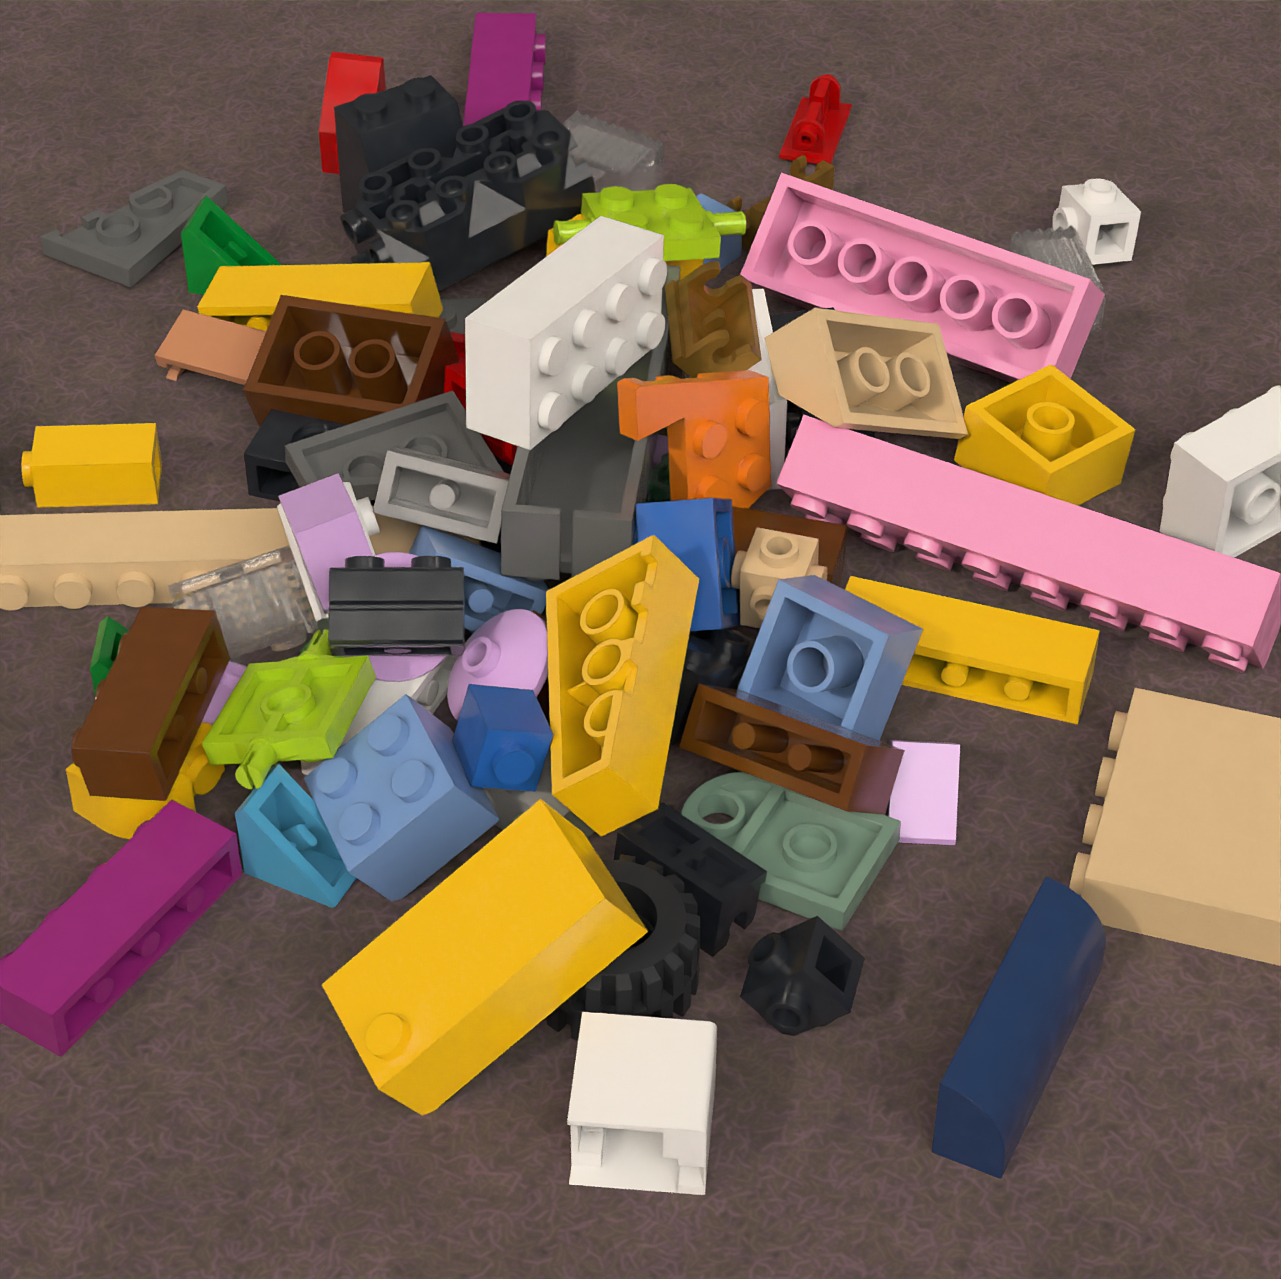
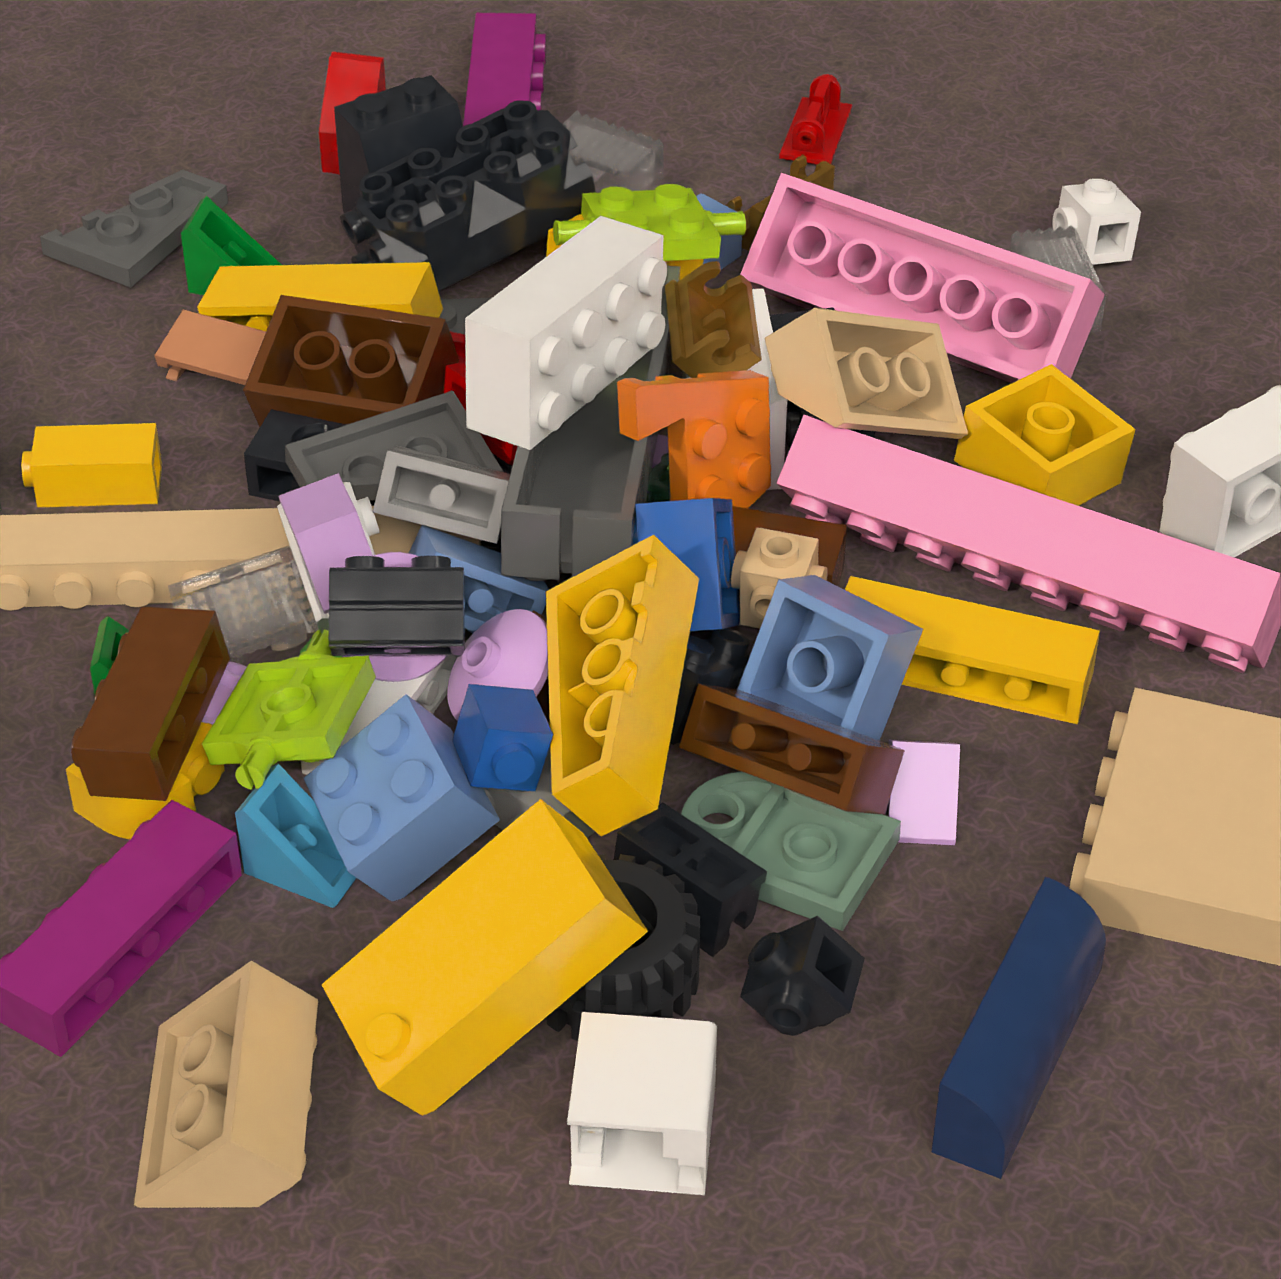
(230, 1096): none -> tan slope

